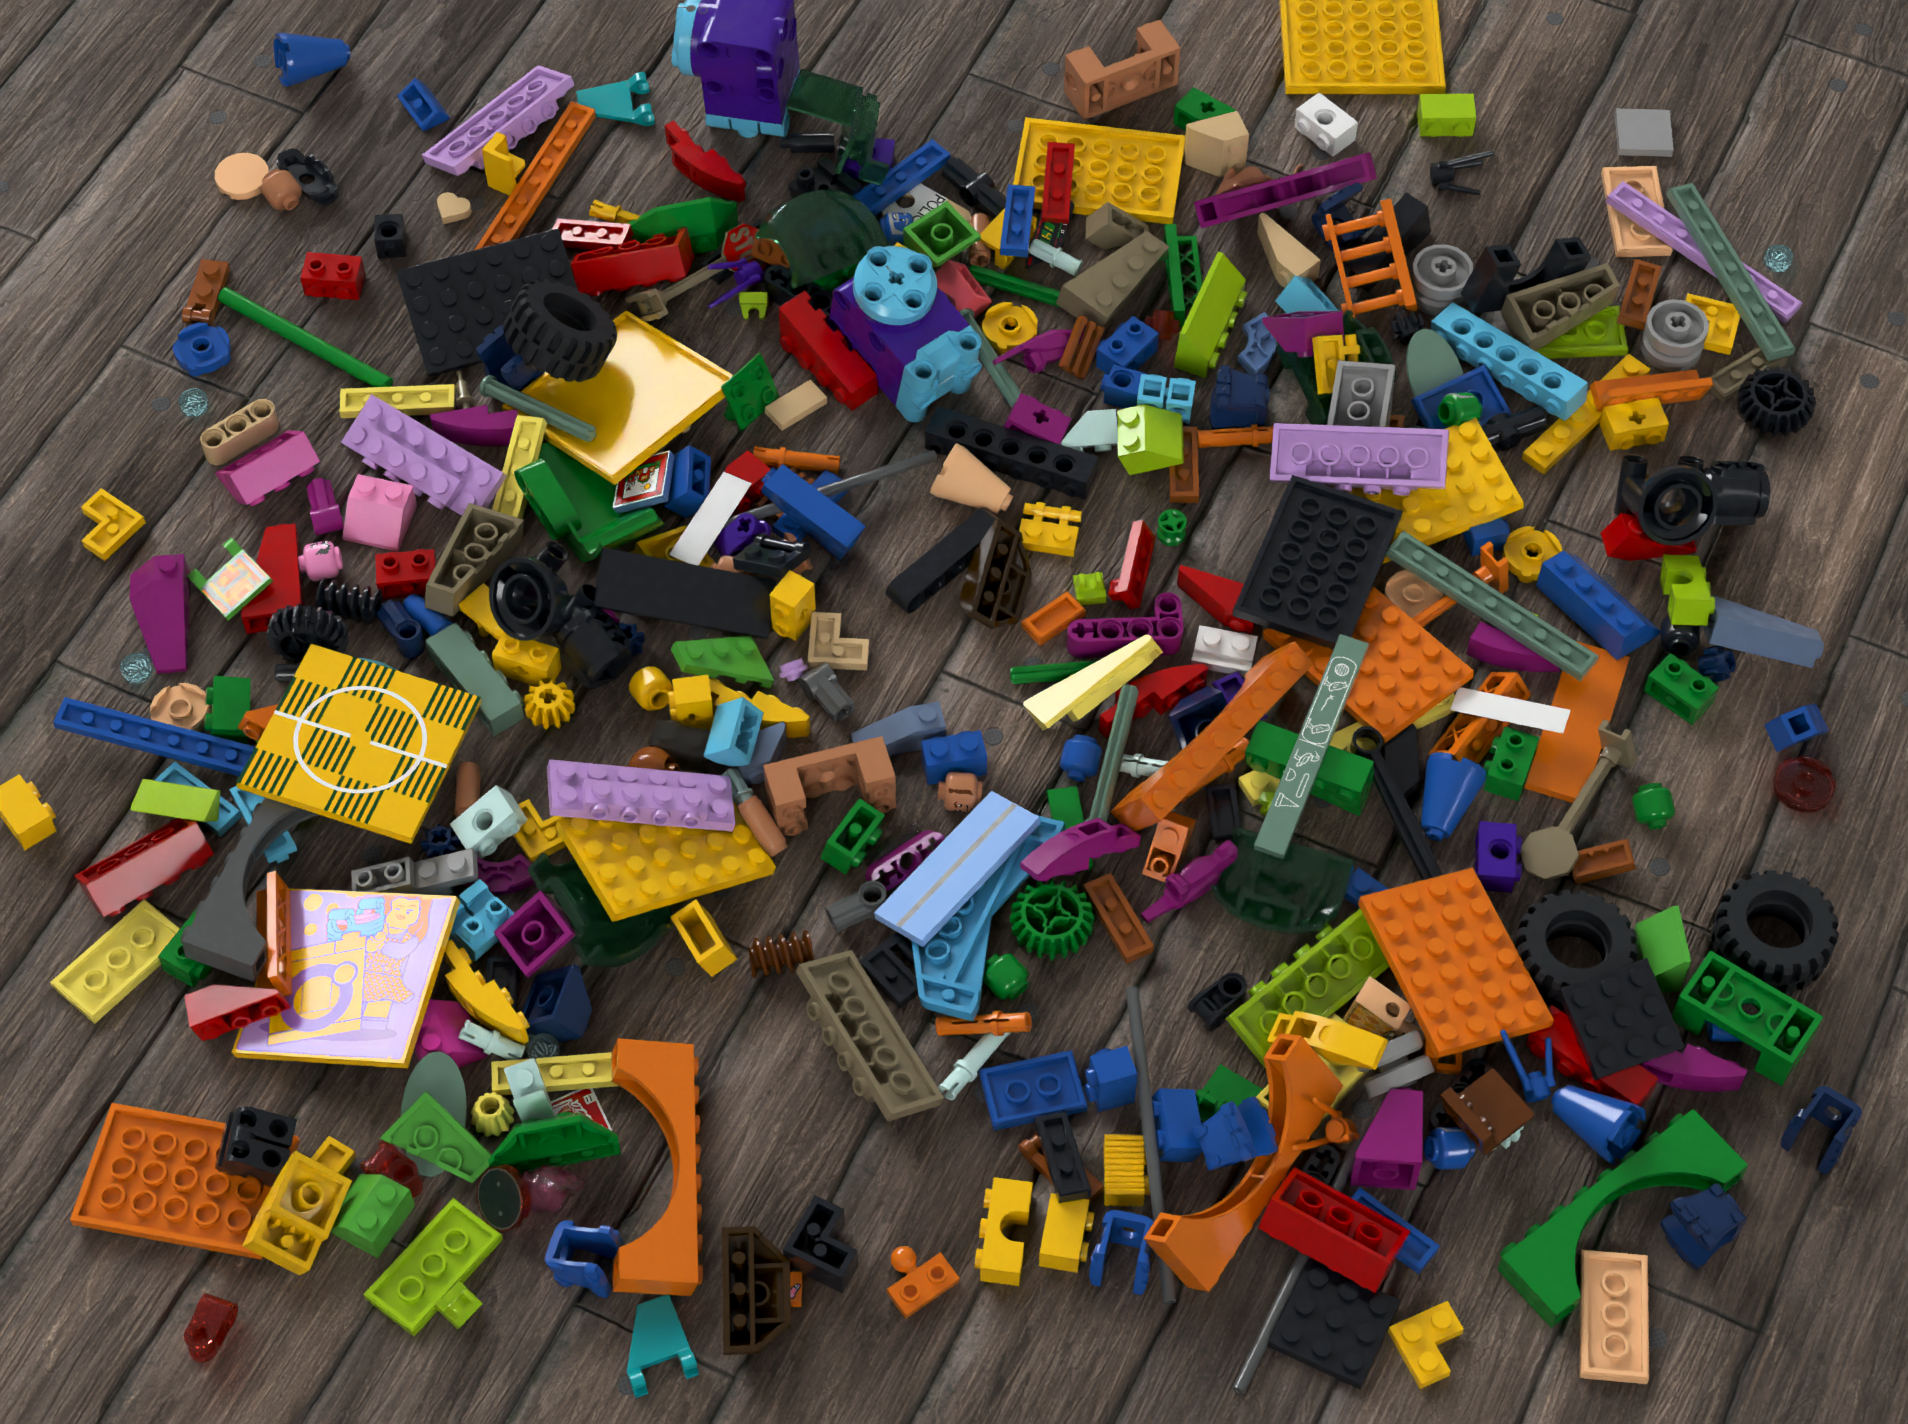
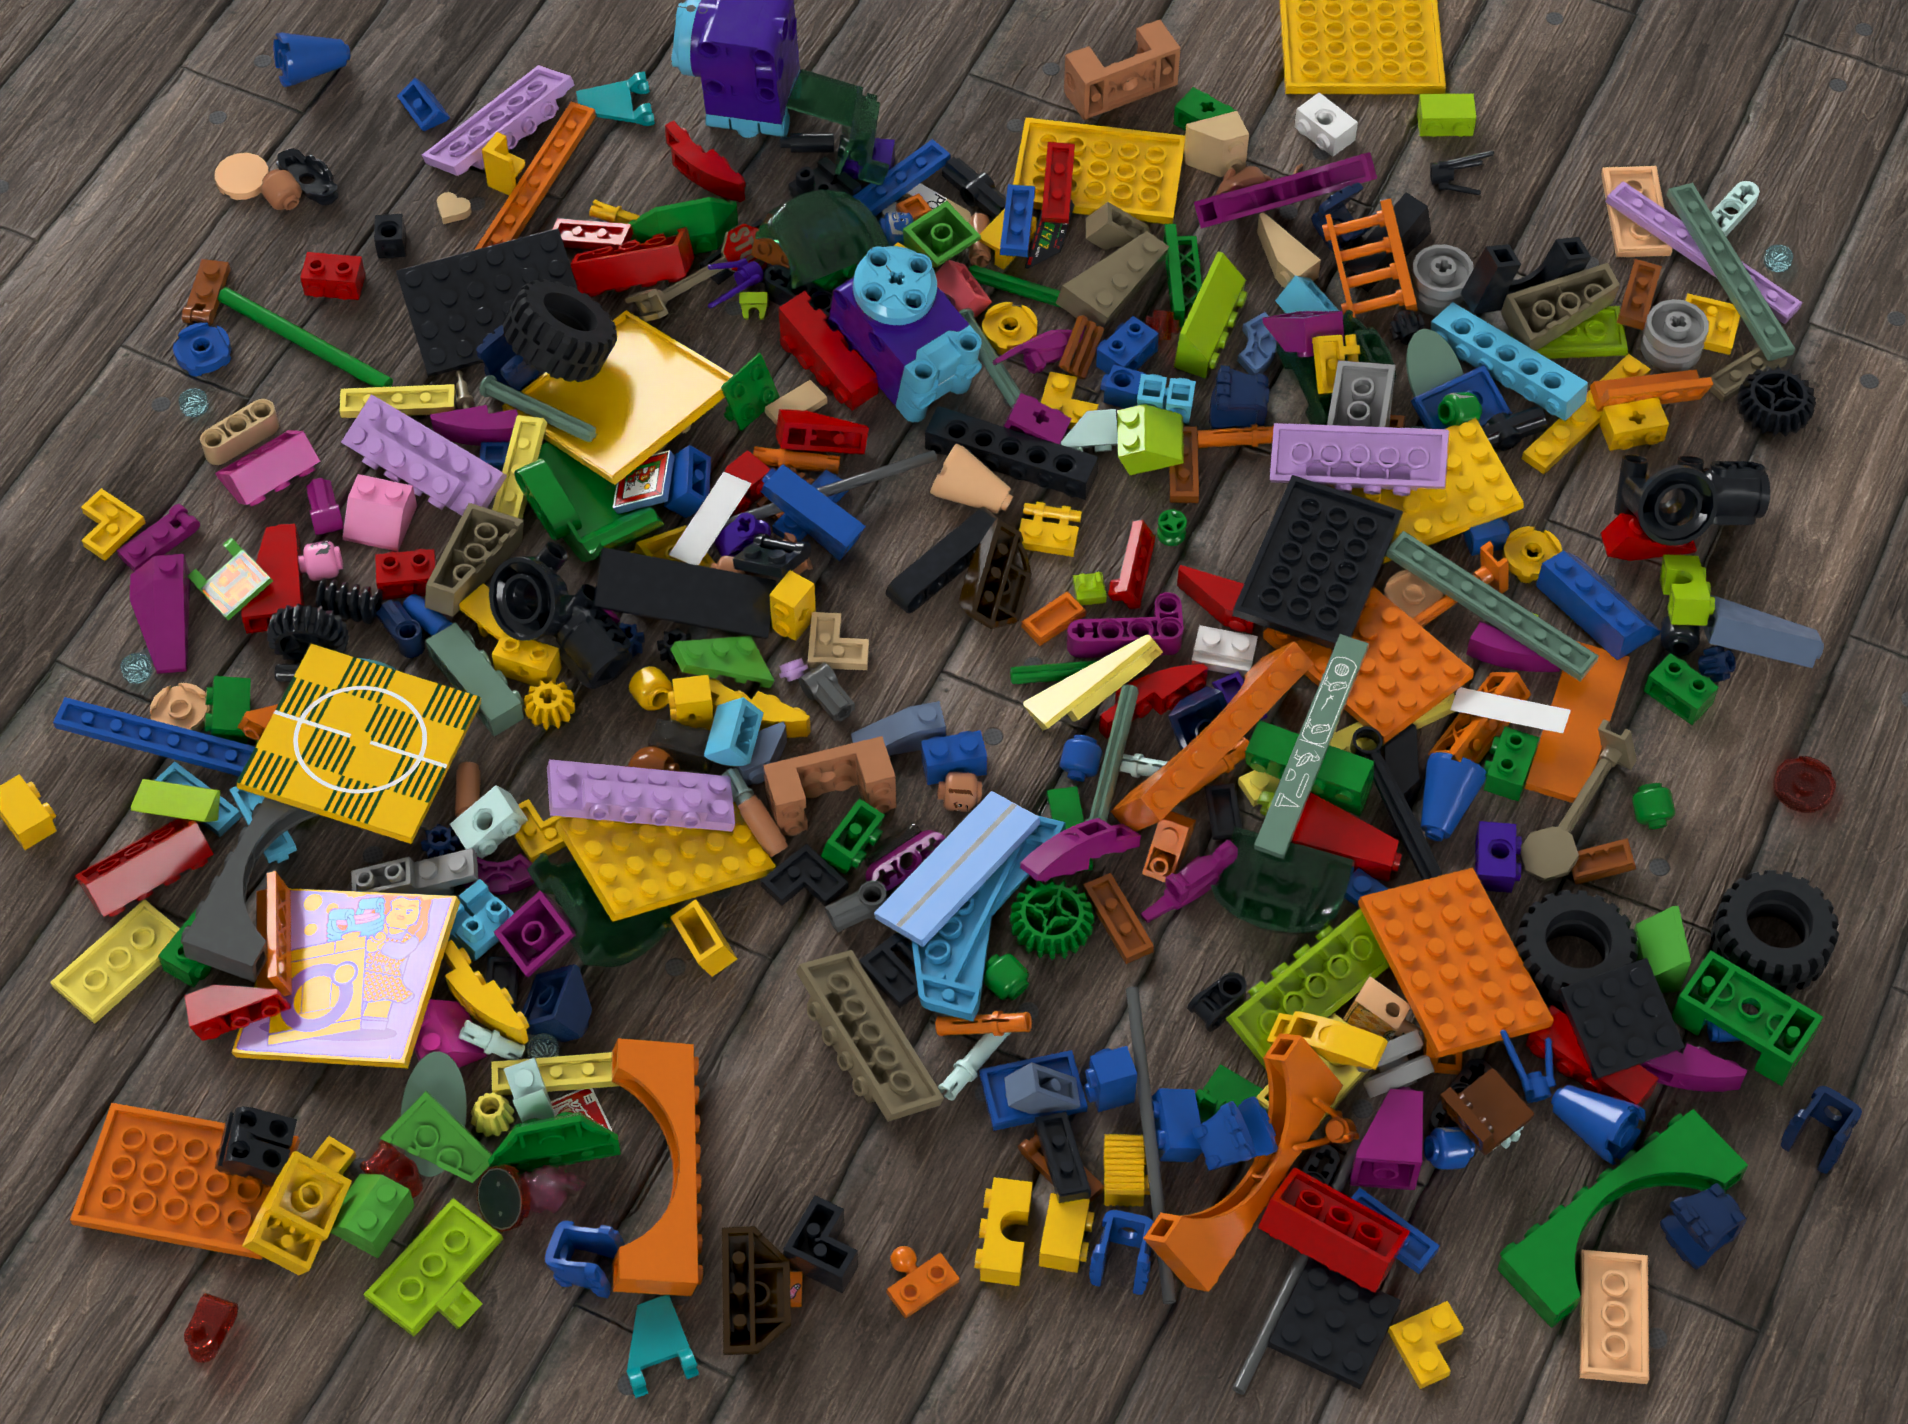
(159, 537): none -> magenta plate
(494, 453): none -> blue tile
(665, 645): none -> black gear
(780, 953): reddish brown piece -> none
(807, 871): none -> black plate
(819, 433): none -> red slope
(915, 206): none -> orange tile
(1041, 1090): none -> sand blue slope
(1056, 257): light aqua axle -> none
(1059, 395): none -> yellow plate
(1342, 834): none -> red slope
(1644, 132): light grey tile -> none
(1733, 200): none -> light aqua beam
(1796, 727): blue slope -> none

